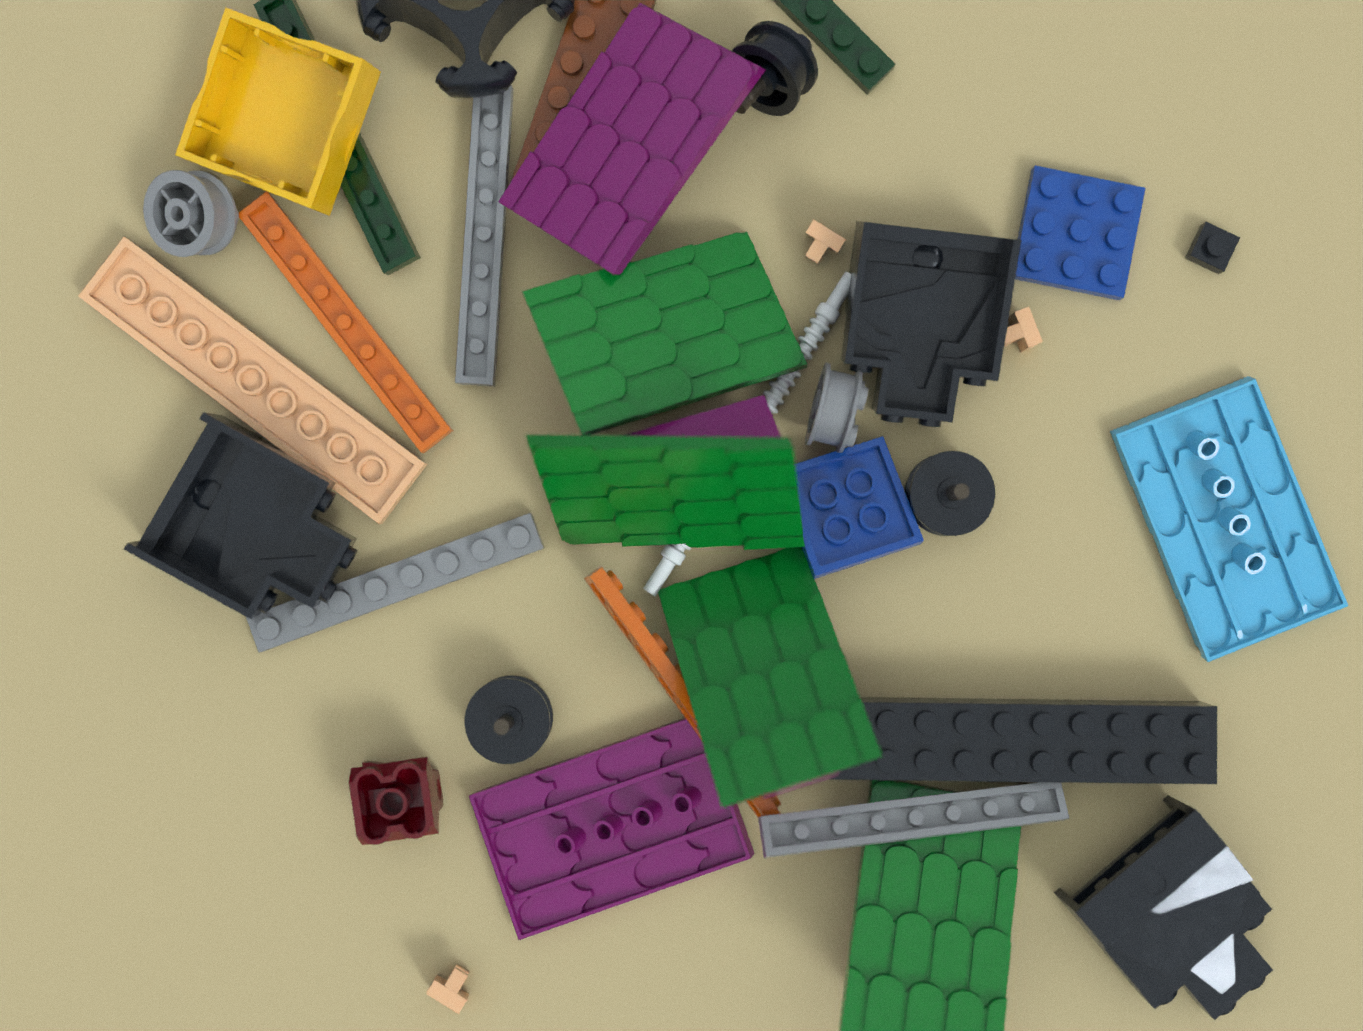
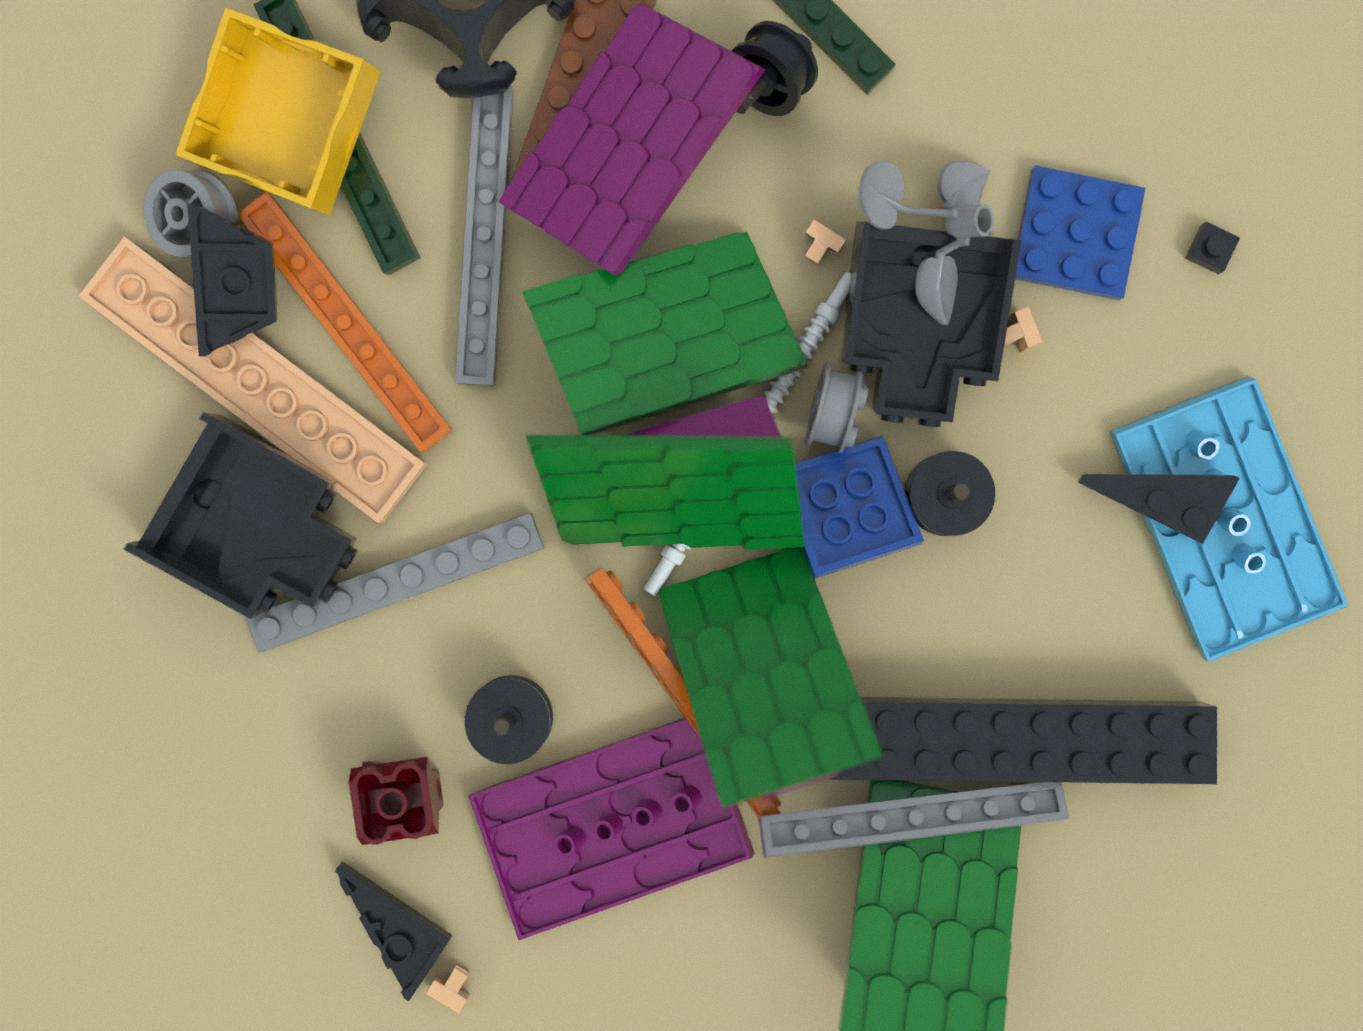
(230, 280): none -> black wing
(402, 934): none -> black wing
(960, 189): none -> light grey plant
(1177, 501): none -> black wing
(1177, 914): black panel -> none

